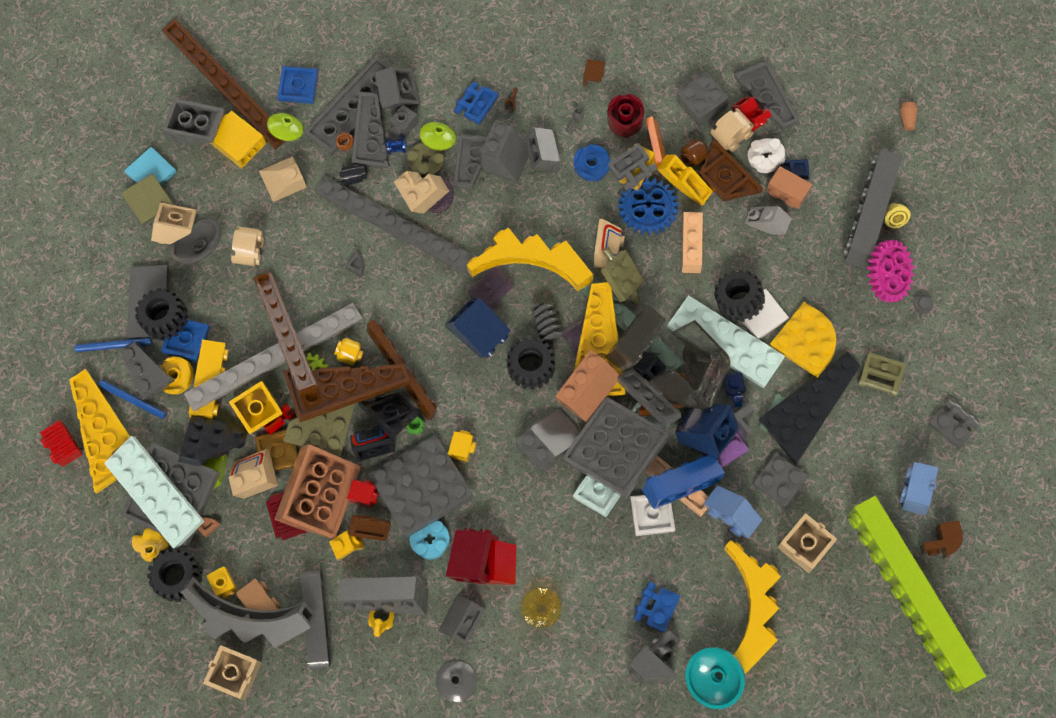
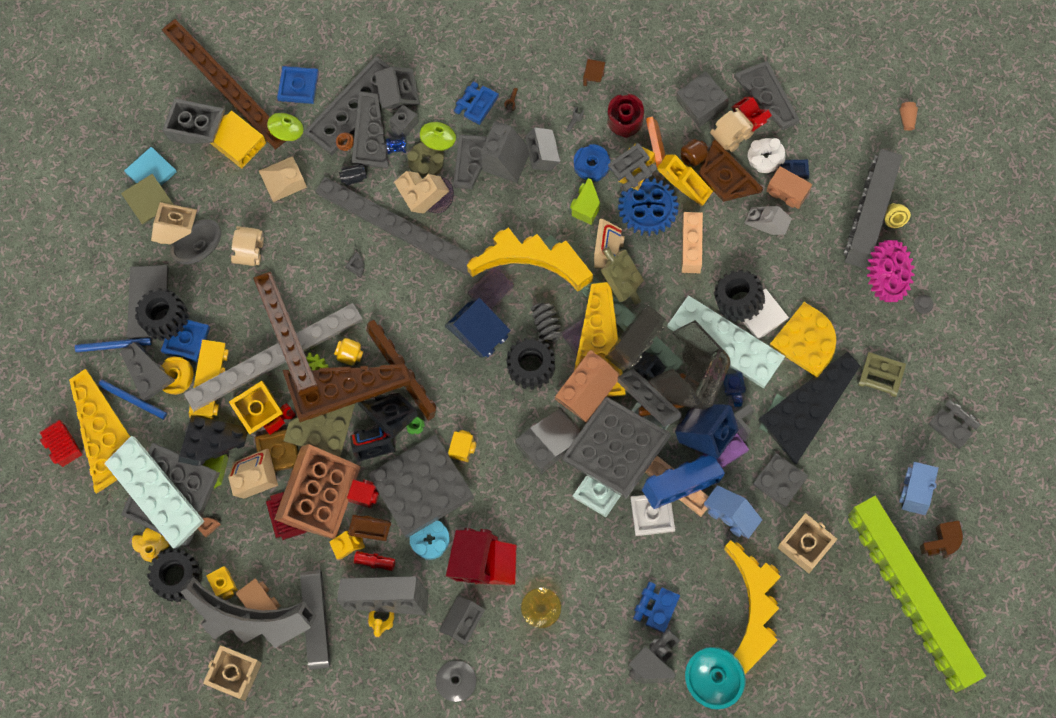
(374, 561): none -> red pin
(587, 204): none -> lime slope

